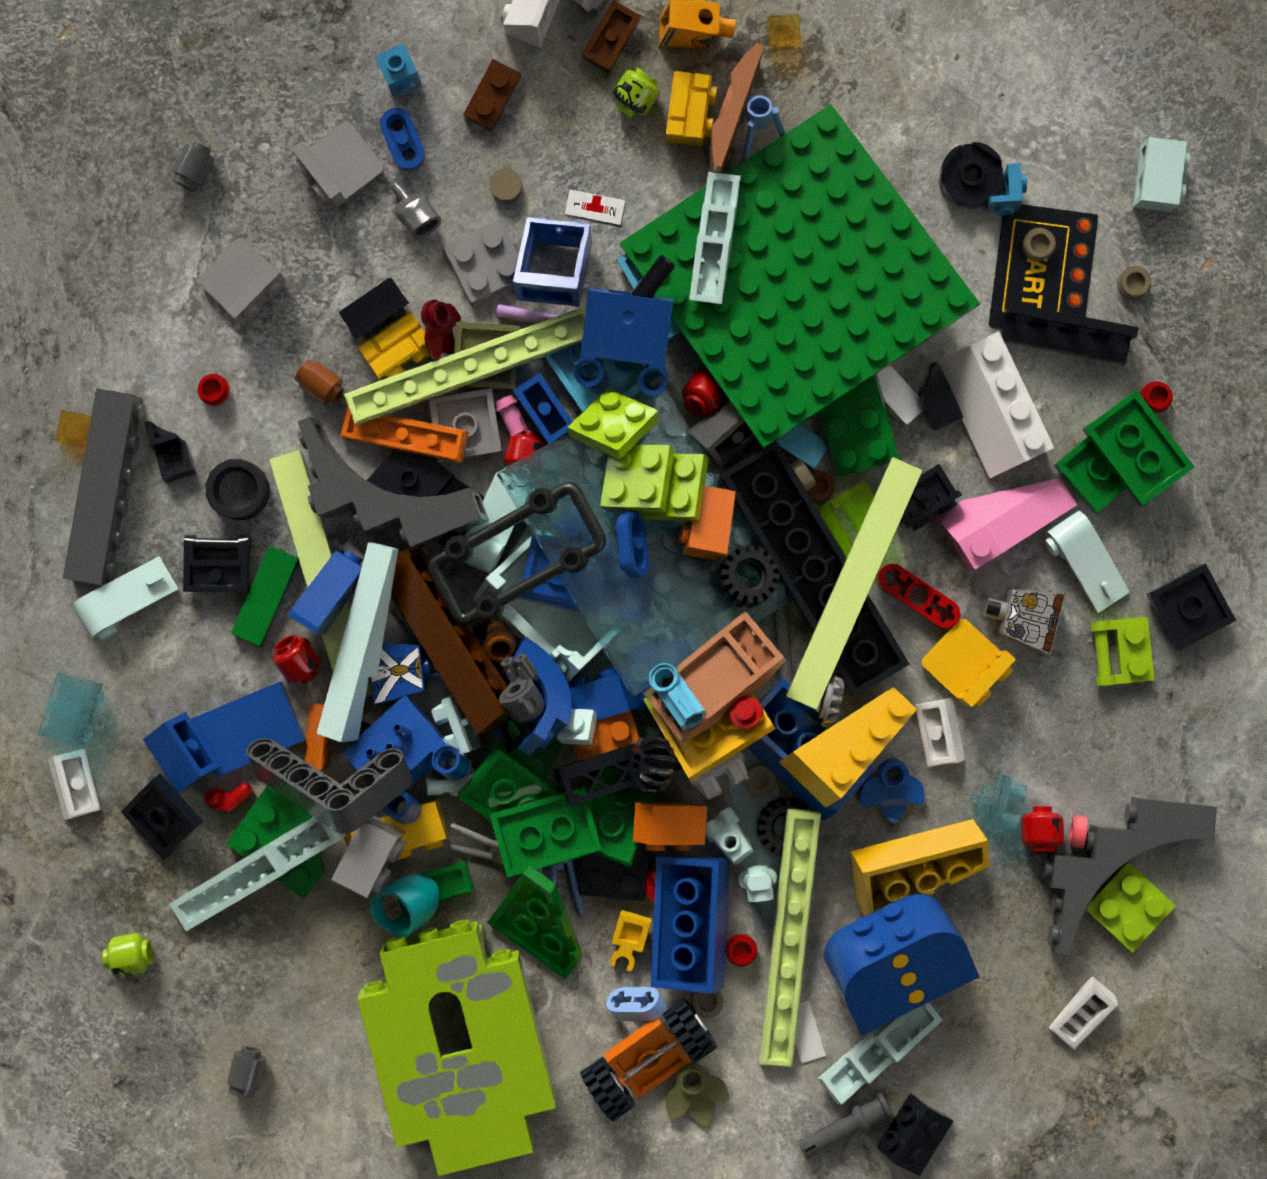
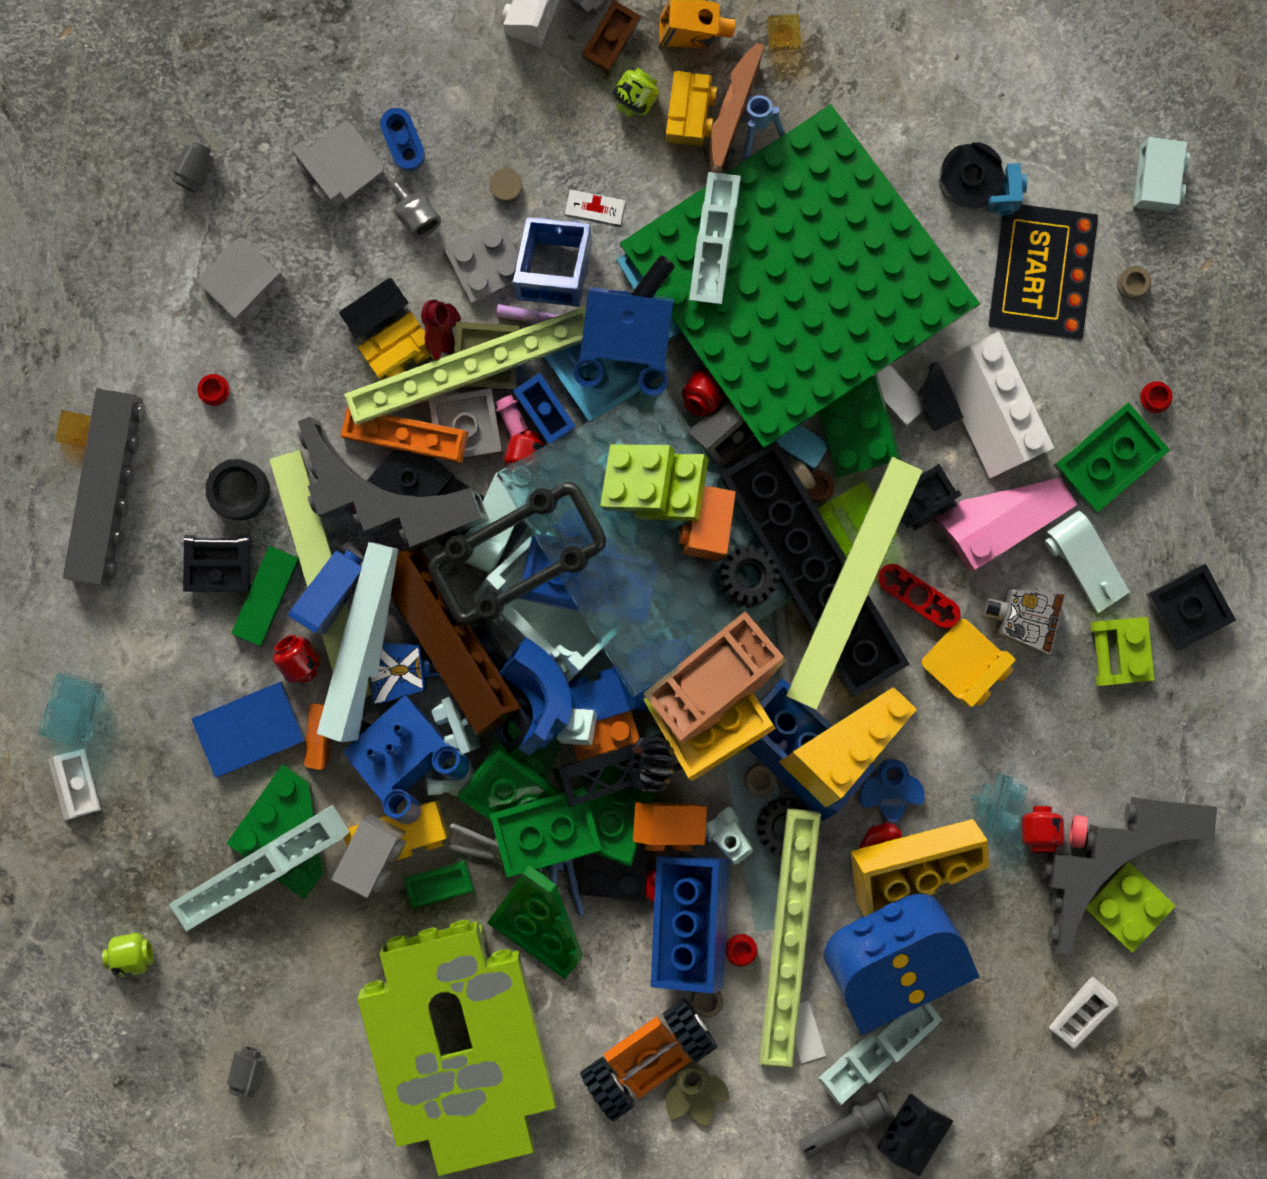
(111, 603): light aqua door -> none
(161, 816): black plate -> none
(171, 453): black slope -> none
(181, 752): blue brick -> none
(227, 800): red arm -> none
(319, 382): dark orange brick -> none
(337, 805): dark grey beam -> none
(398, 70): dark azure bracket -> none
(418, 902): teal piece -> none
(492, 95): reddish brown plate -> none
(499, 642): dark orange cone -> none
(521, 696): dark grey piece -> none
(613, 423): lime plate -> none
(629, 935): yellow plate -> none
(632, 544): blue plate -> none
(634, 1008): light blue beam -> none
(677, 696): medium azure piece -> none
(733, 767): white hips -> none
(746, 712): red plate -> none
(758, 882): light aqua plate -> none
(831, 702): light grey gear -> none
(880, 834): none -> red arm
(940, 732): white slope -> none
(1038, 244): dark tan tile -> none
(1067, 333): black fence -> none
(1138, 448): green plate -> none

